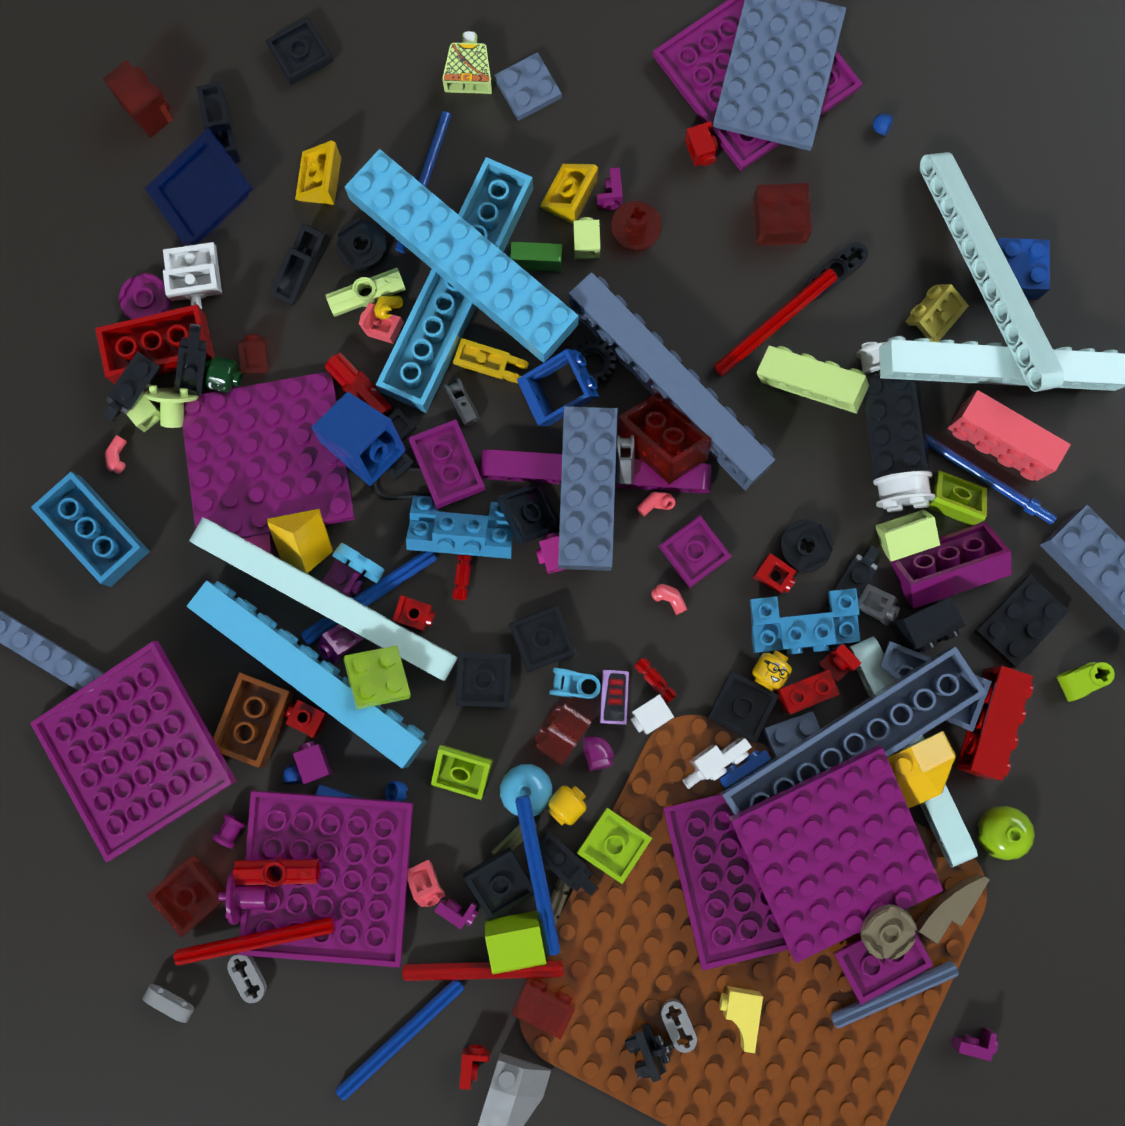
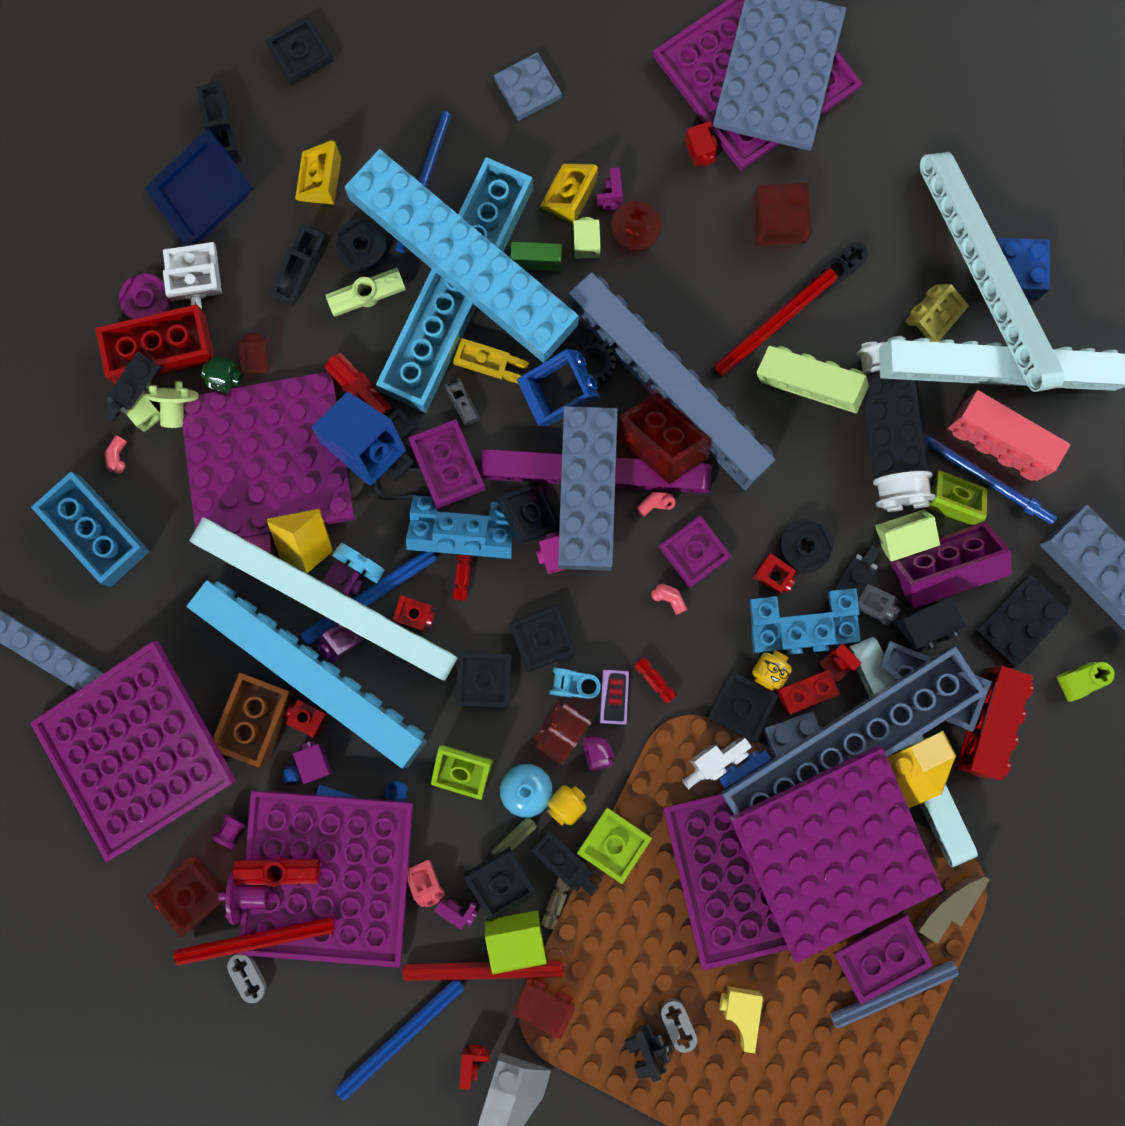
(139, 97): clear red brick -> none
(168, 1003): light grey beam -> none
(191, 362): black hinge -> none
(376, 677): lime plate -> none
(384, 330): coral bracket -> none
(385, 304): yellow arm -> none
(467, 67): torso -> none
(537, 875): blue axle -> none
(625, 462): flat silver bar -> none
(651, 715): white brick -> none
(882, 123): blue hinge -> none
(888, 932): dark tan tile -> none
(975, 1047): magenta bracket -> none
(1005, 833): lime cylinder -> none

